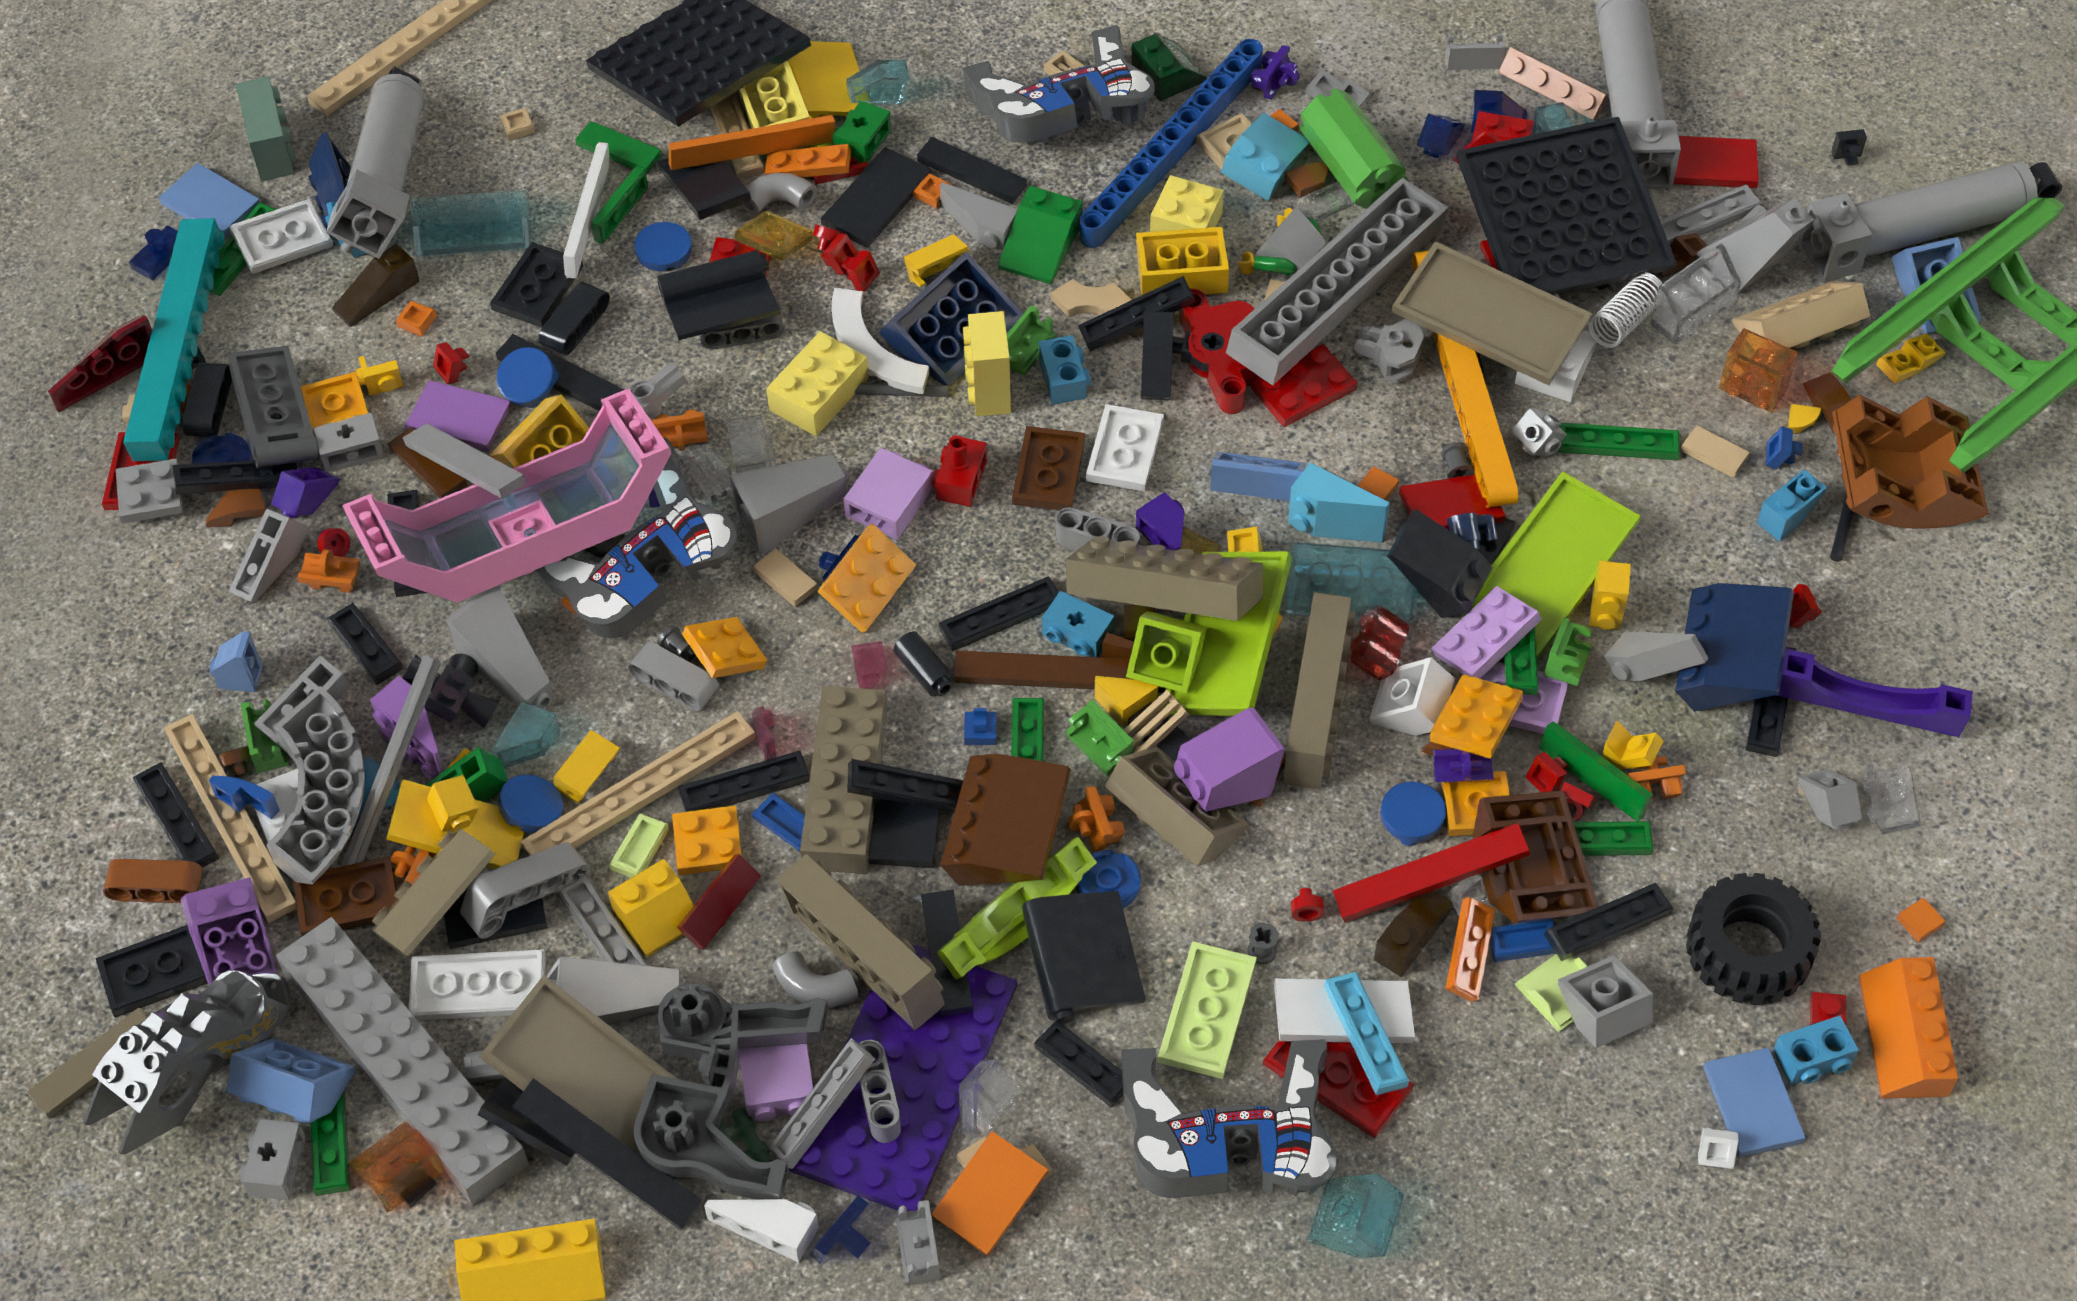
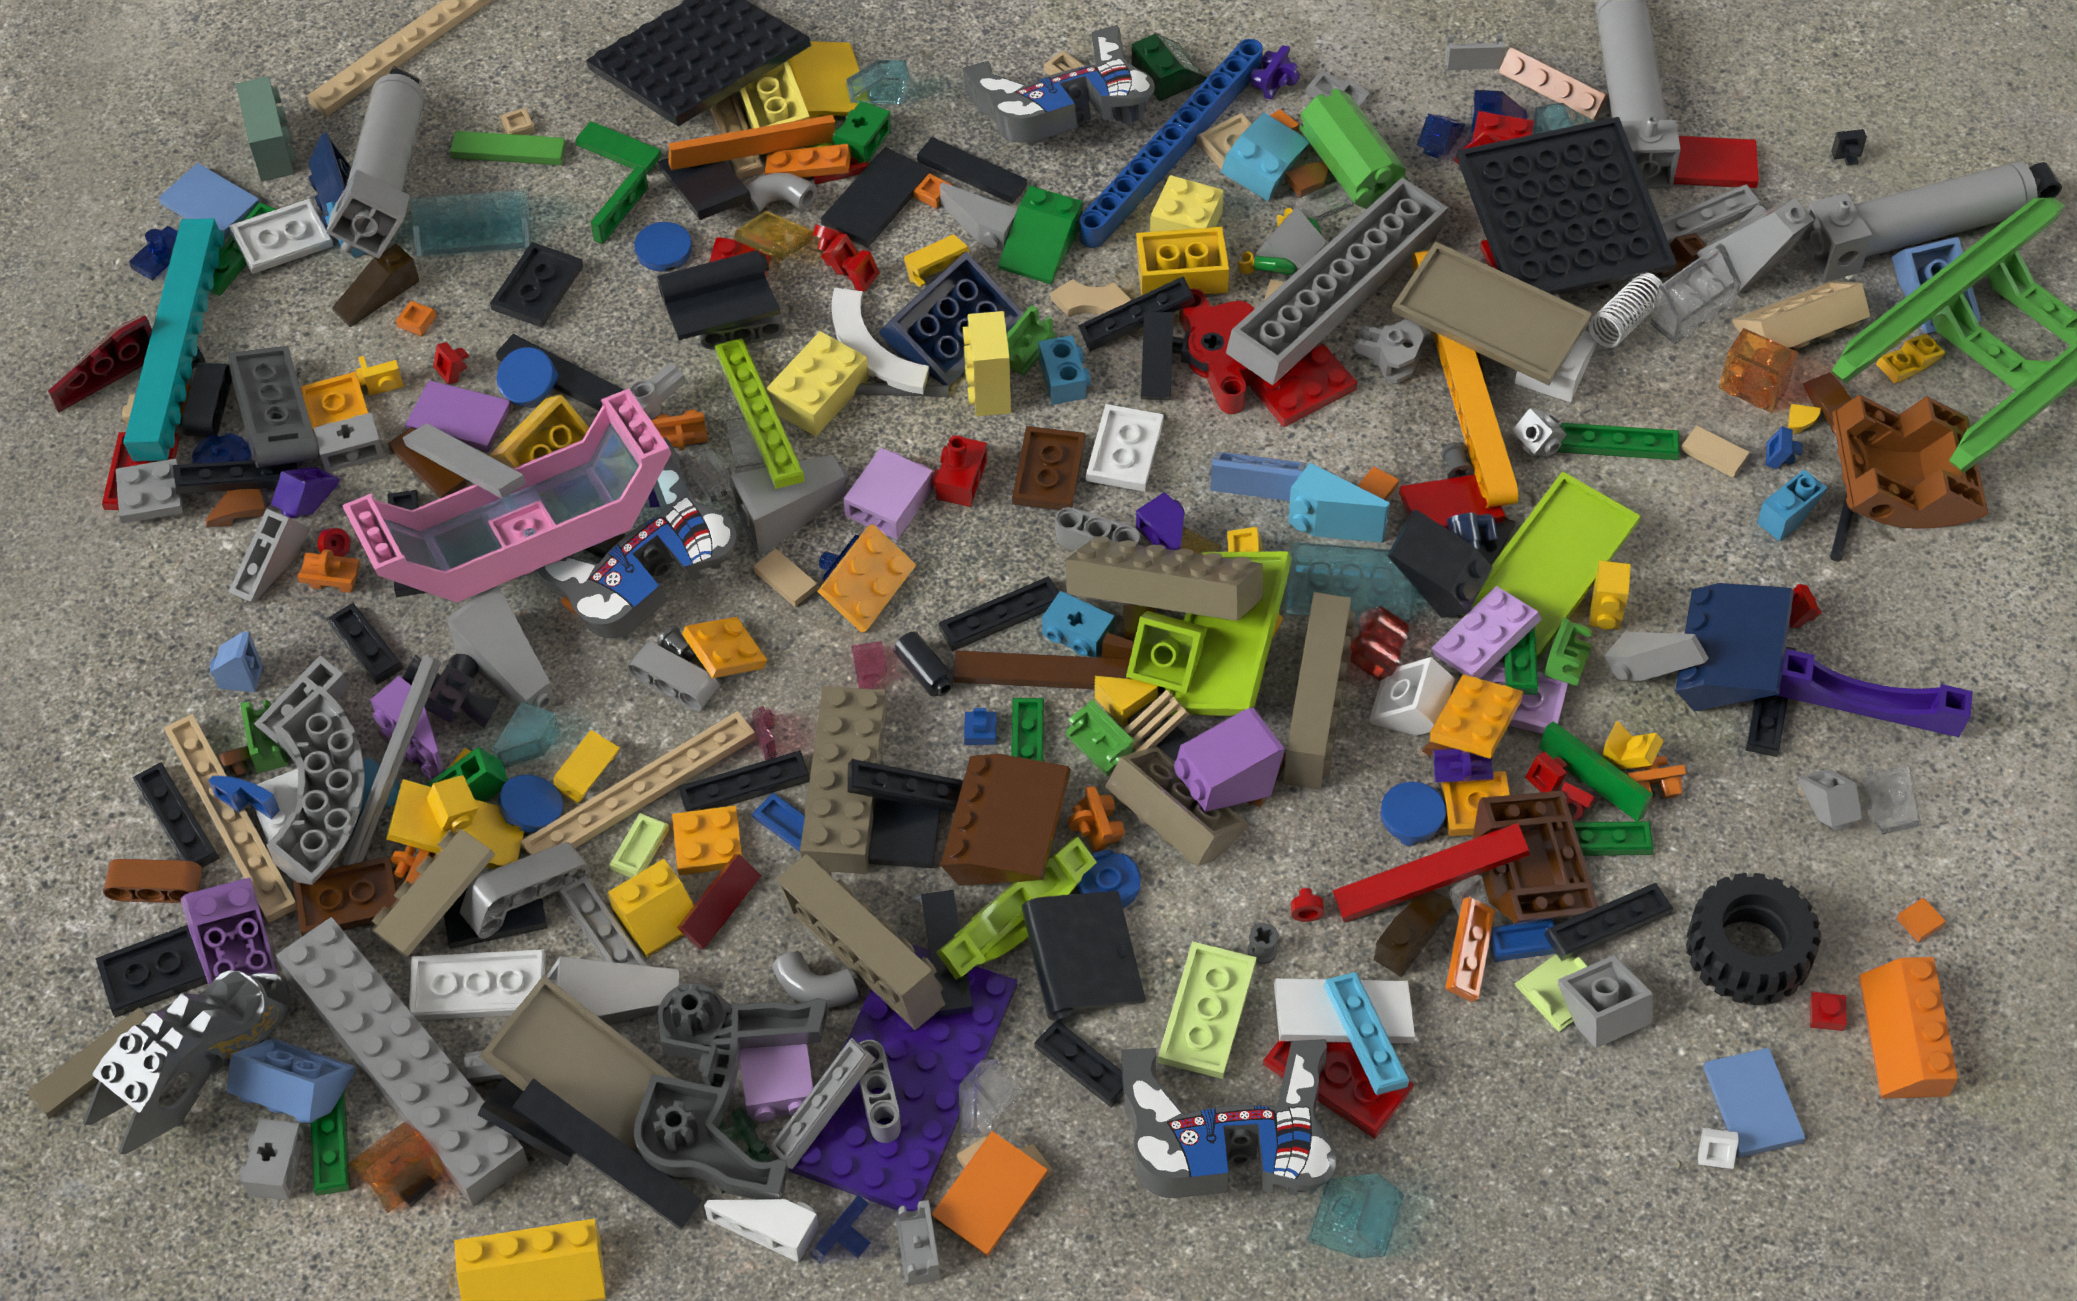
(508, 148): none -> bright green tile
(574, 318): black beam -> none
(586, 210): white tile -> none
(759, 414): none -> lime tile
(1811, 1044): dark azure brick -> none

